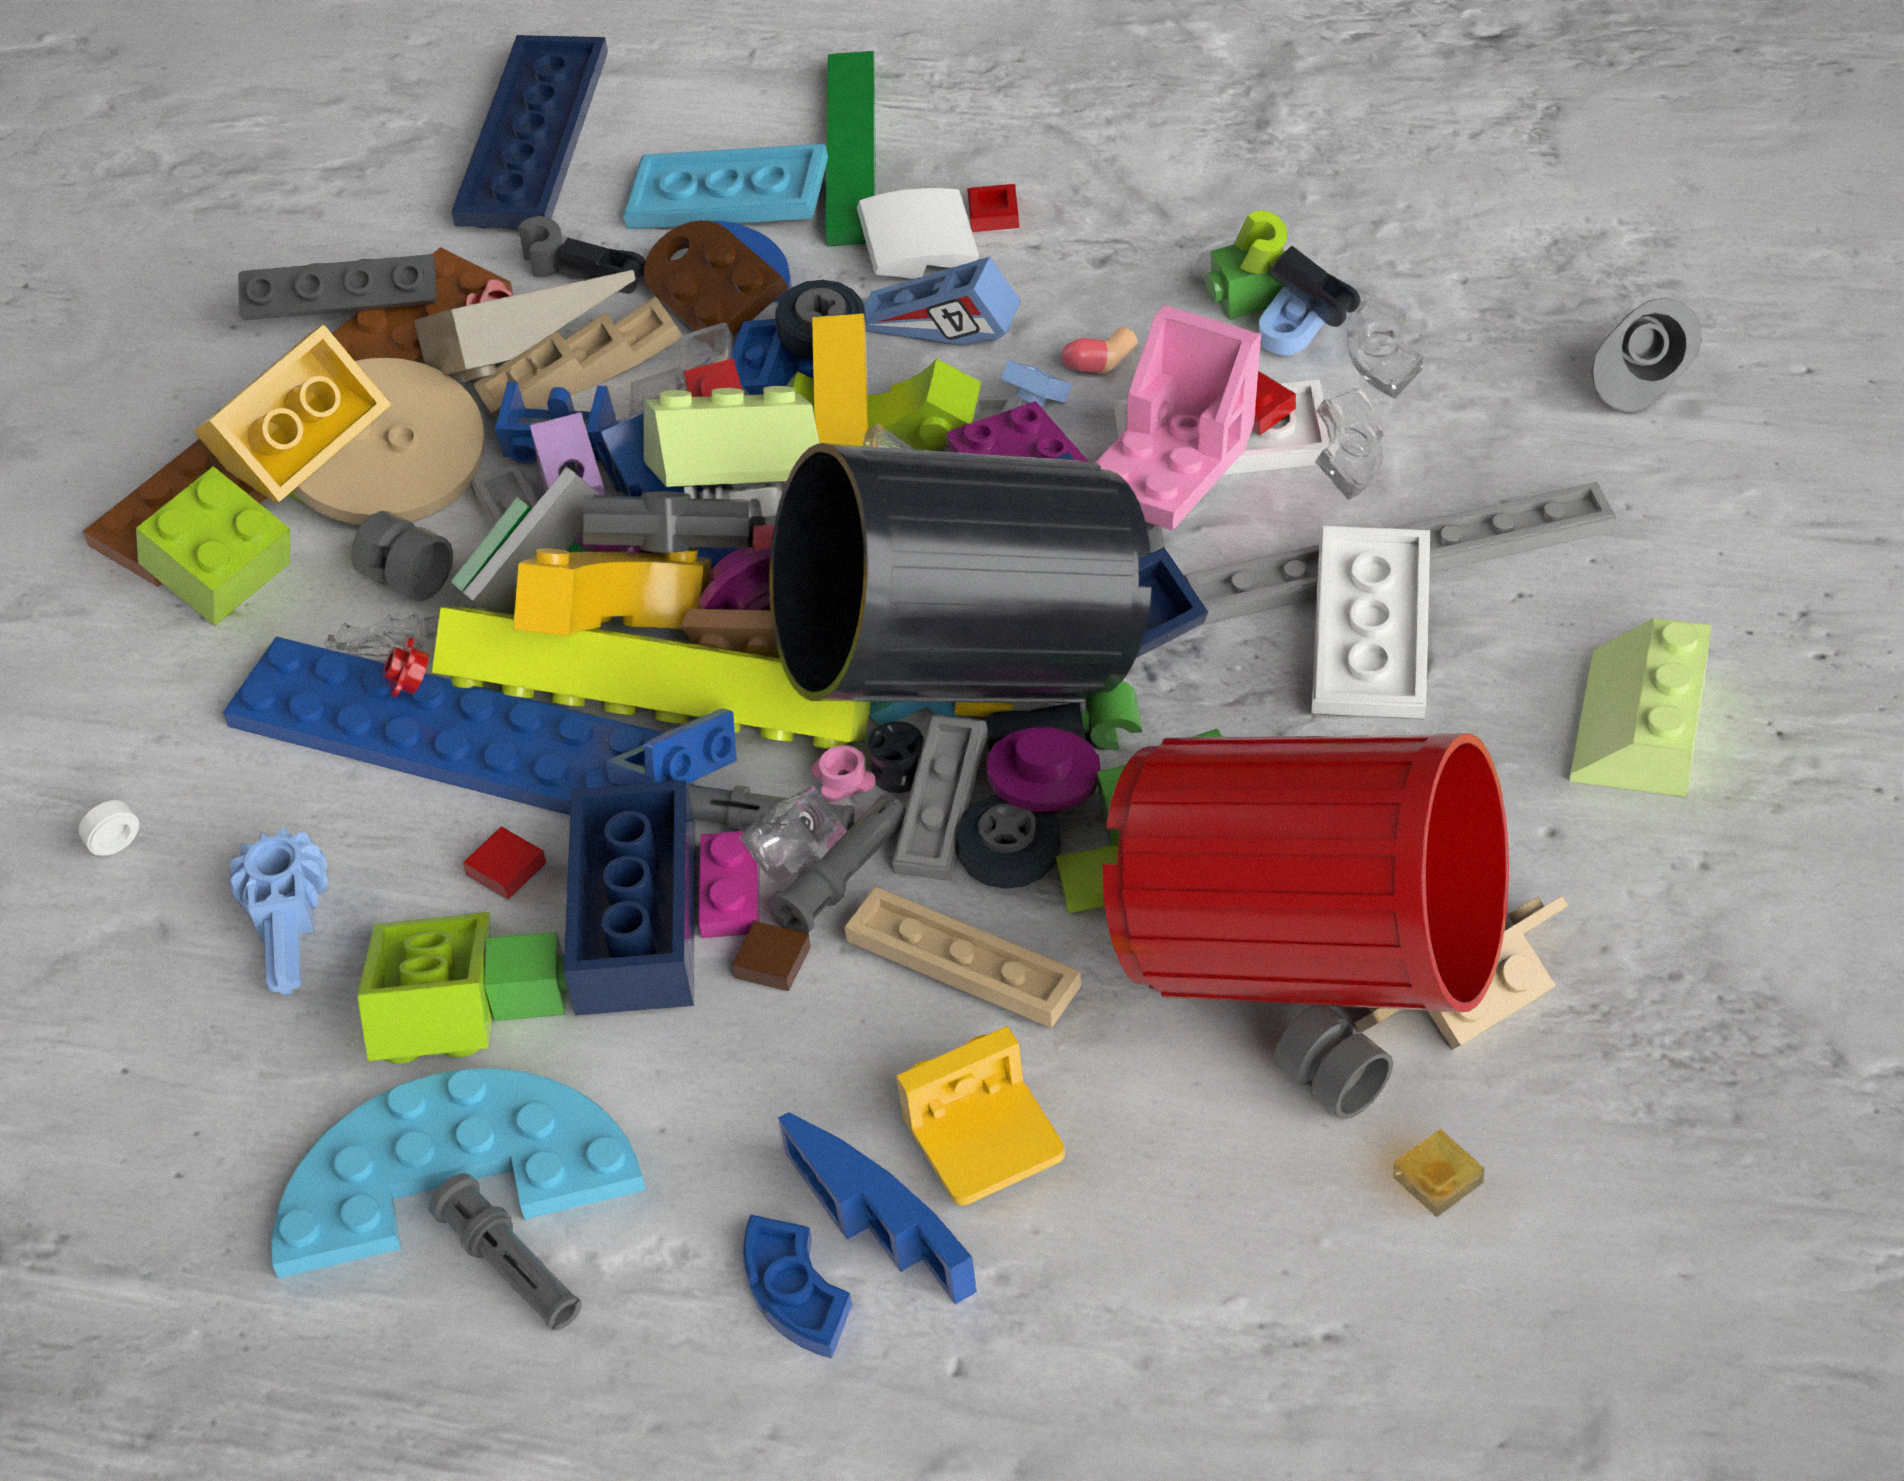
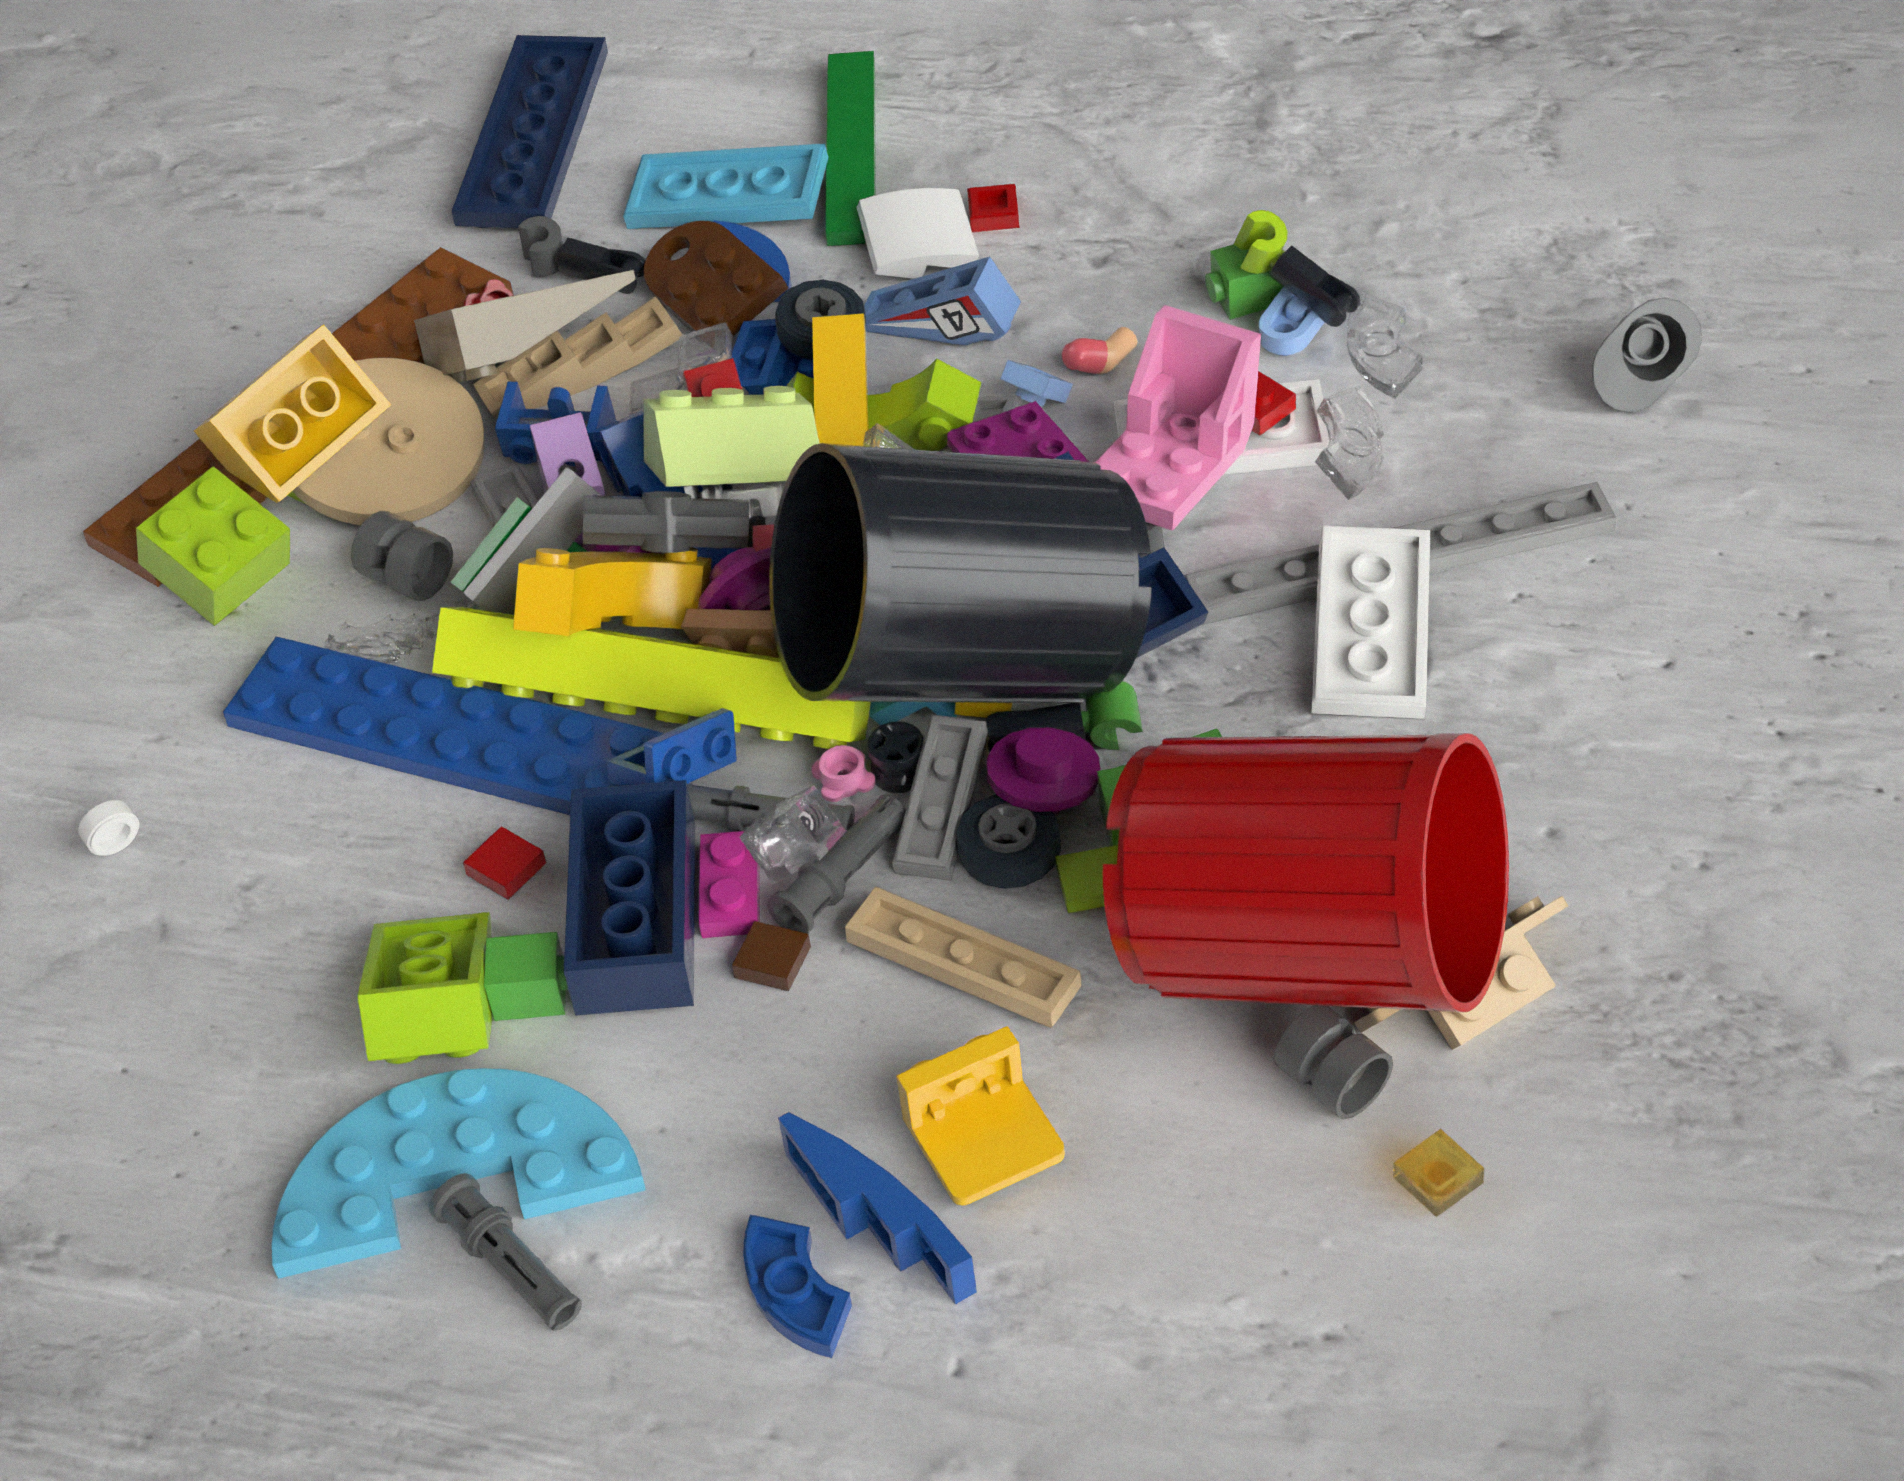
(278, 888): light blue gear -> none
(337, 287): dark grey bracket -> none
(405, 668): red plate -> none
(1643, 708): yellowish green slope -> none

